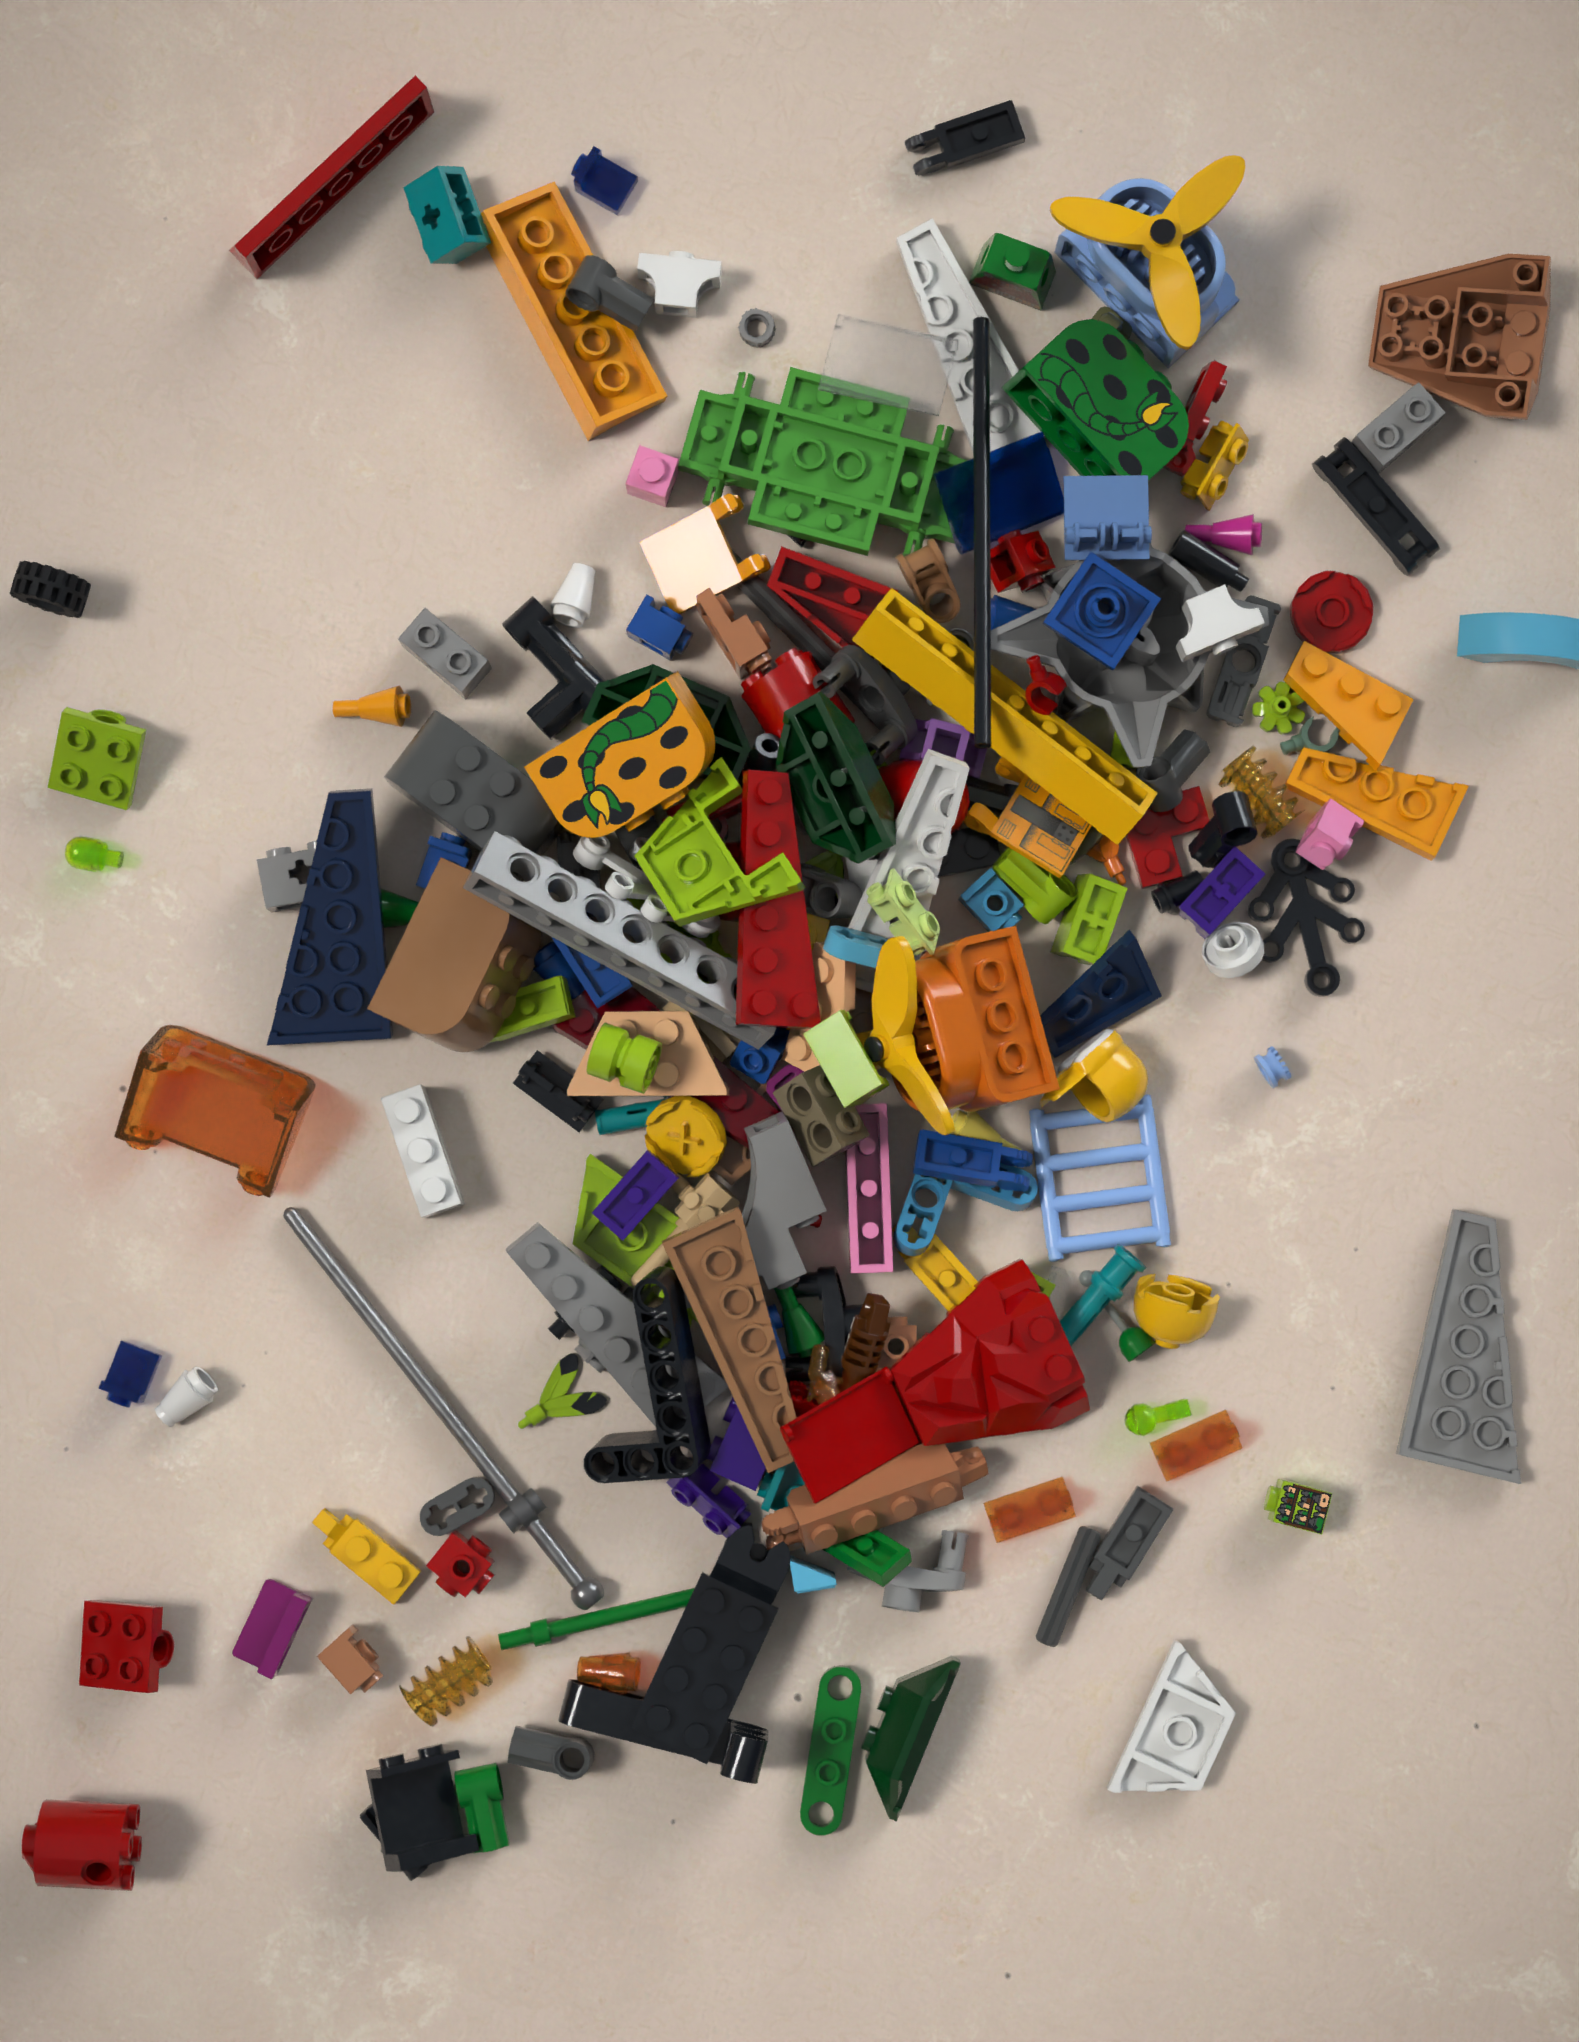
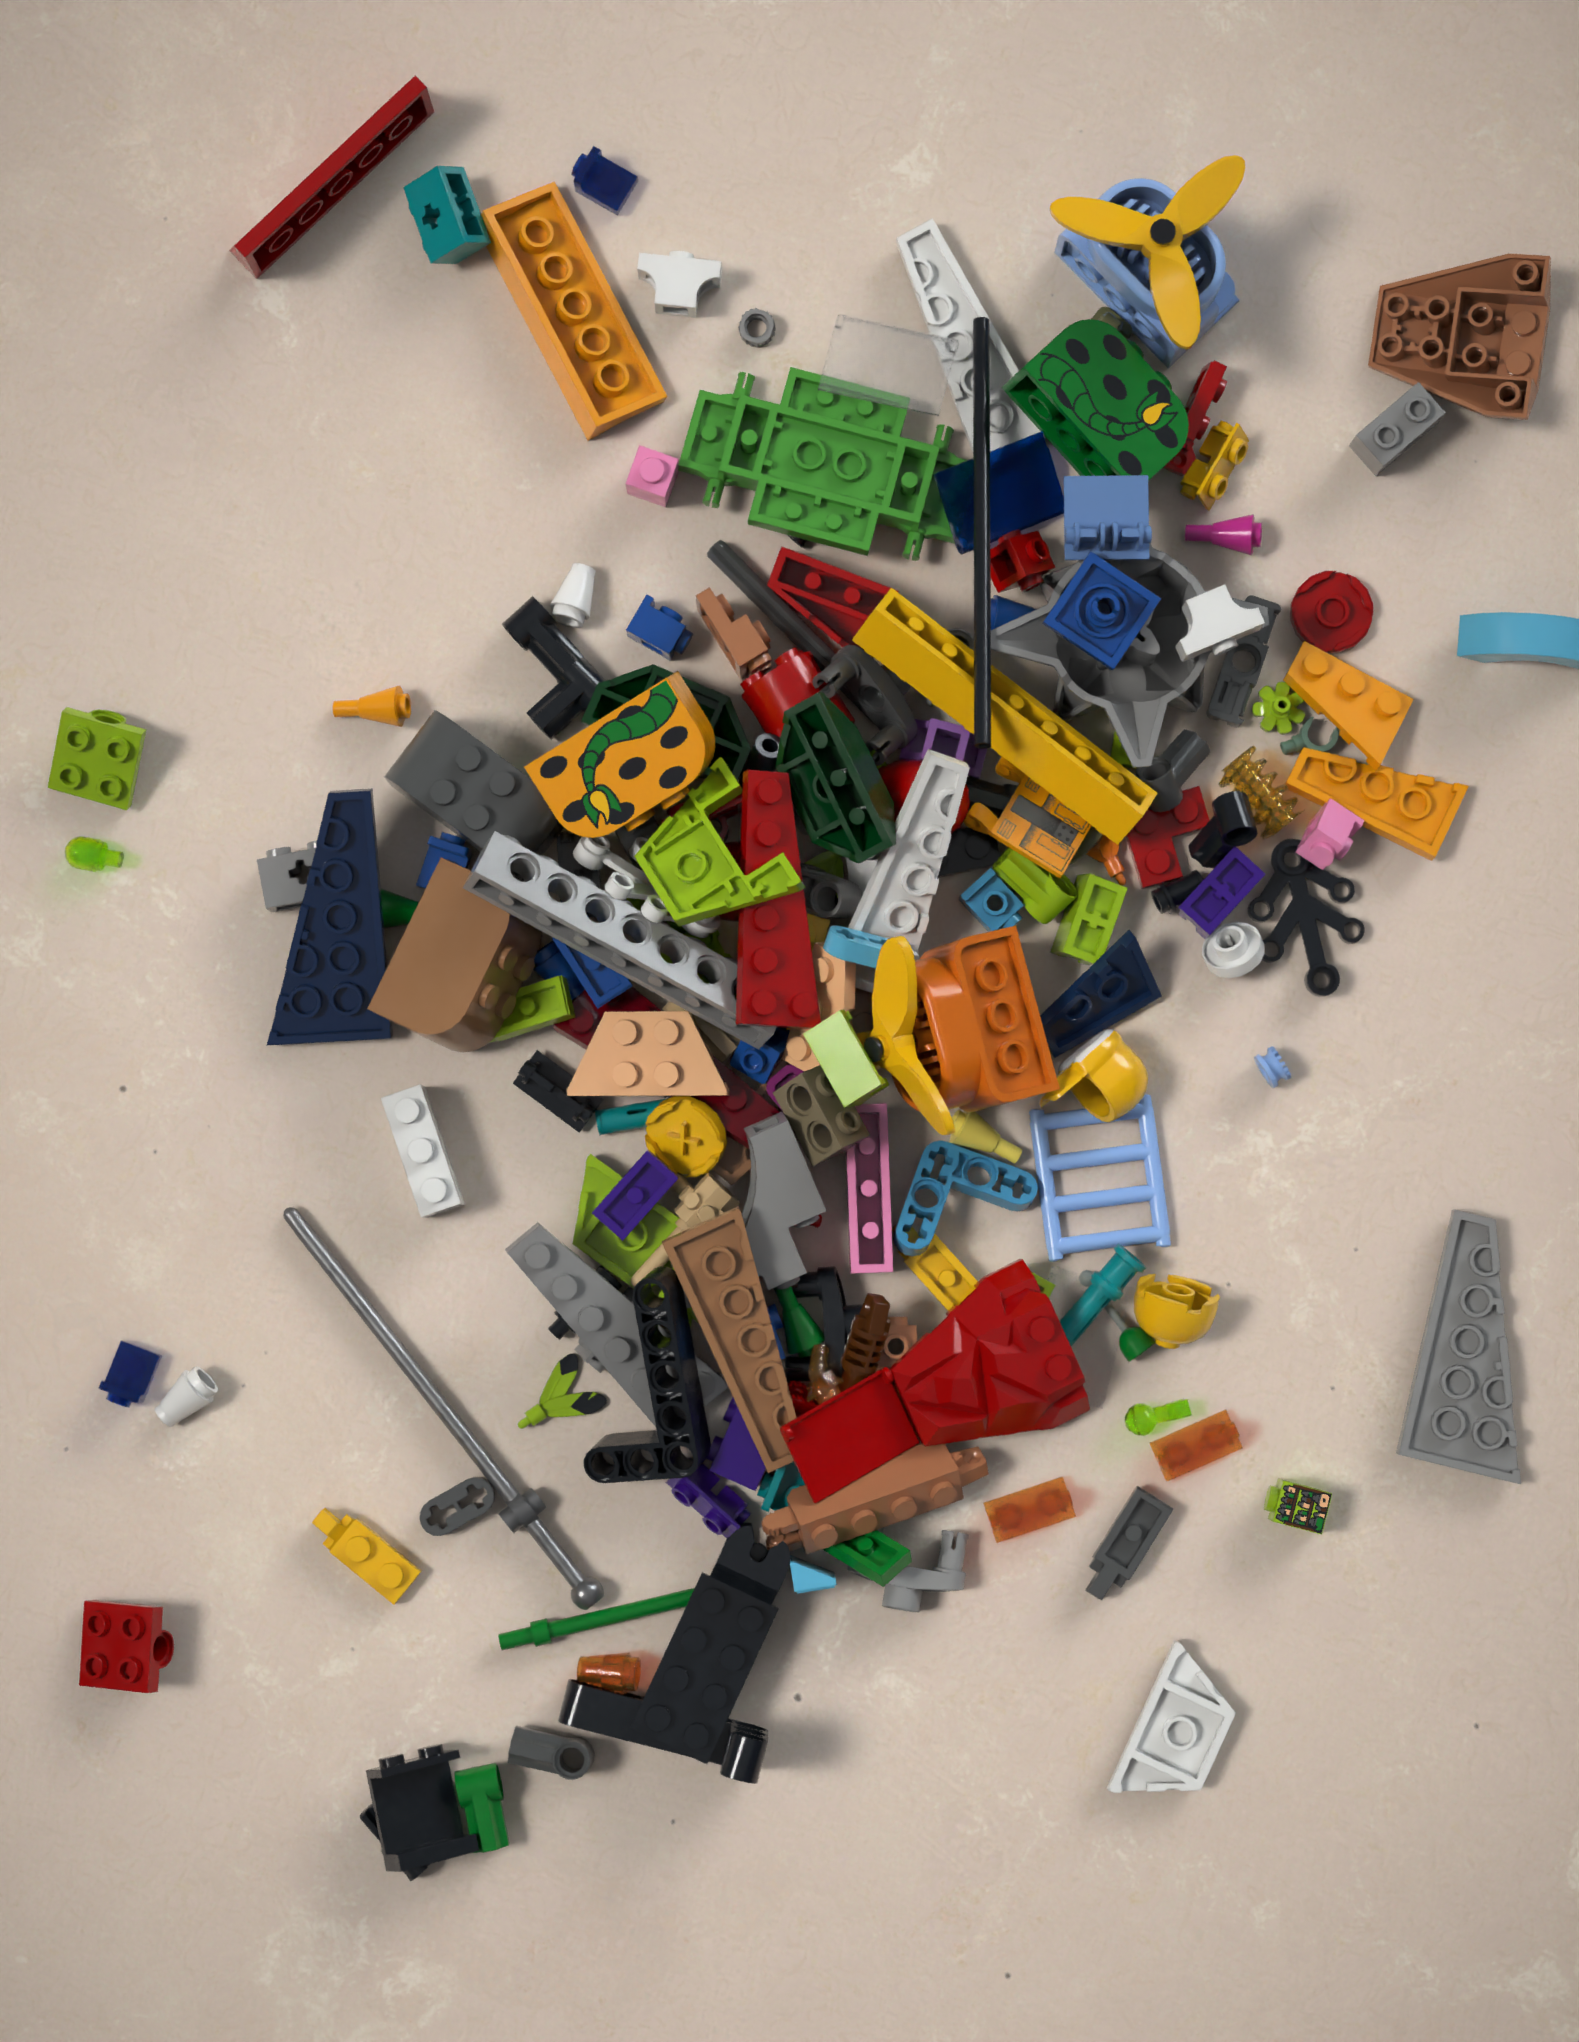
(50, 589): black tyre -> none
(84, 1845): red cylinder -> none
(216, 1105): clear orange windscreen -> none
(271, 1627): magenta panel -> none
(352, 1661): nougat brick -> none
(445, 653): light grey brick -> none
(446, 1560): red brick -> none
(448, 1683): clear yellow piece -> none
(599, 288): dark grey piece -> none
(624, 1058): lime wheel -> none
(698, 556): flag -> none
(830, 1750): green plate -> none
(900, 901): yellowish green hinge -> none
(905, 1729): dark green wedge -> none
(927, 576): medium nougat piece -> none
(968, 137): black hinge -> none
(969, 1160): blue hinge -> none
(1014, 270): green torso -> none
(1044, 679): red piece -> none
(1068, 1586): dark grey axle -> none
(1207, 561): black cylinder -> none
(1376, 506): black plate -> none

